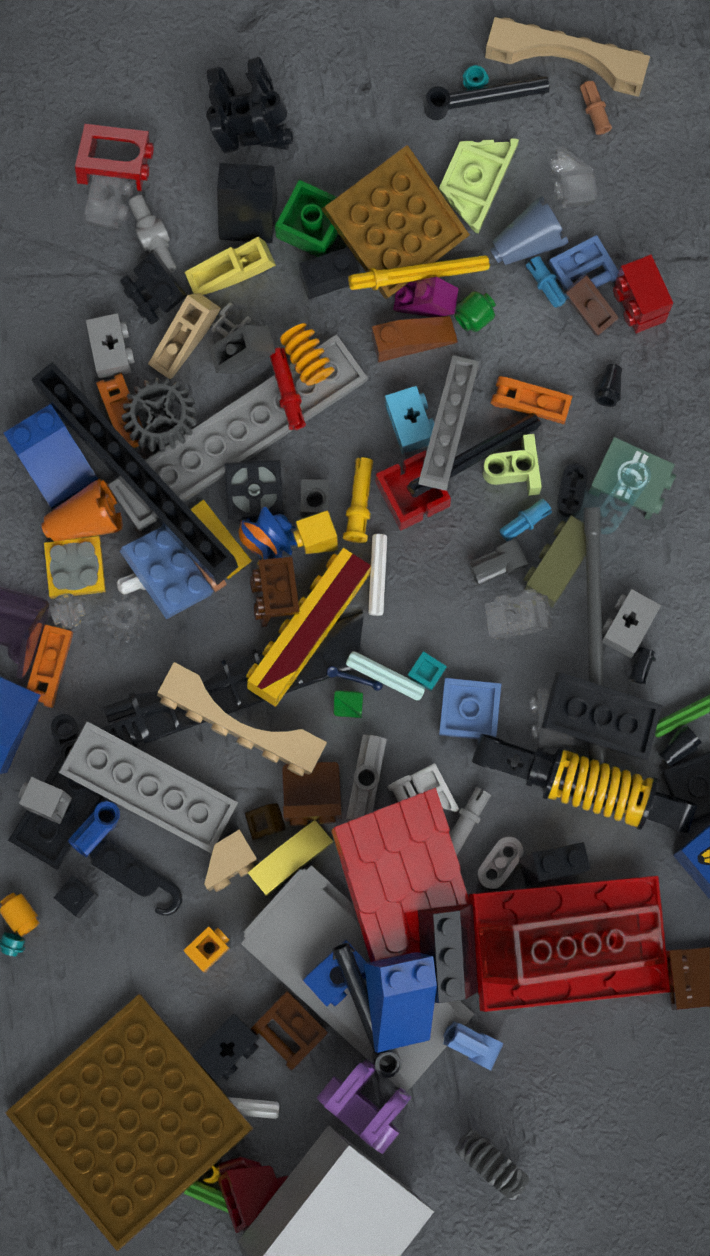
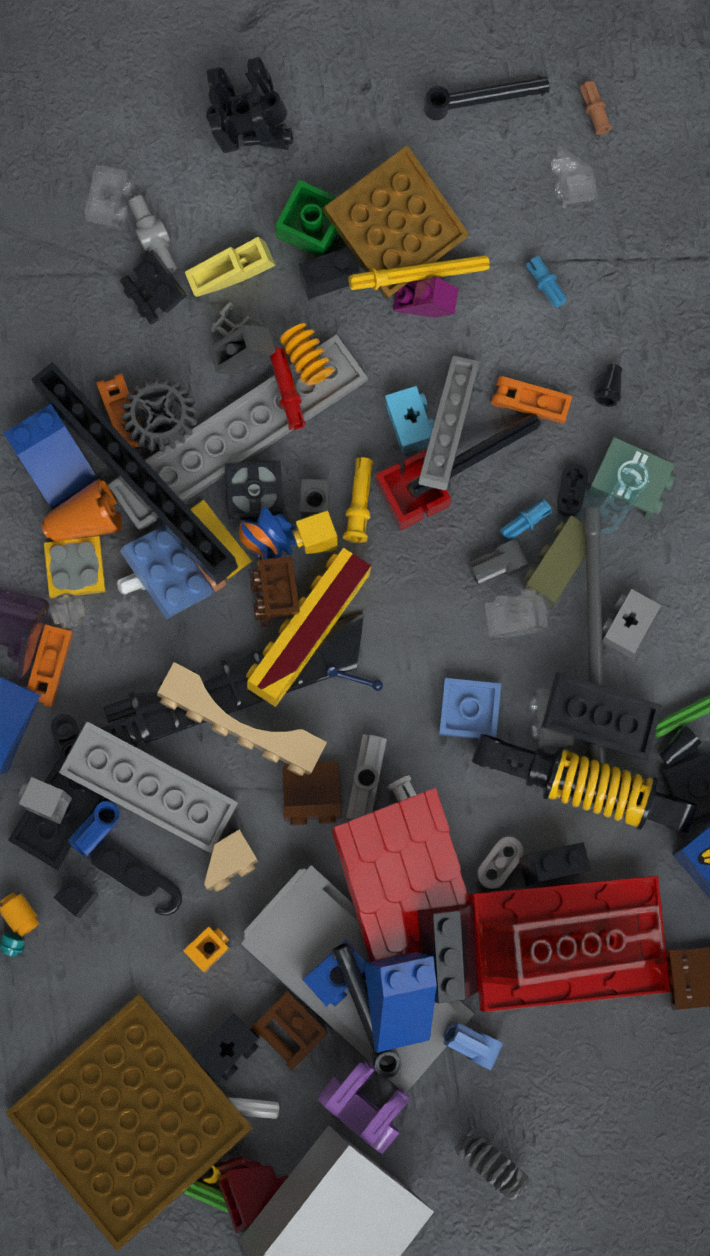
(101, 333): light grey brick -> none
(134, 169): red panel -> none
(184, 334): tan slope -> none
(246, 202): black slope -> none
(265, 821): dark brown slope -> none
(290, 857): light yellow slope -> none
(348, 704): green slope -> none
(377, 574): white axle -> none
(385, 675): light aqua axle -> none
(412, 336): dark orange slope -> none
(427, 671): teal plate -> none
(430, 778): white tile -> none
(468, 818): light grey pin -> none
(475, 72): teal plate -> none
(475, 311): green head -> none
(476, 177): yellowish green wing -> none
(510, 472): yellowish green tile -> none
(529, 234): sand blue cone -> none
(582, 260): medium blue plate -> none
(590, 305): reddish brown plate -> none
(618, 67): tan arch -> none
(642, 294): red piece -> none
(642, 665): black pin -> none

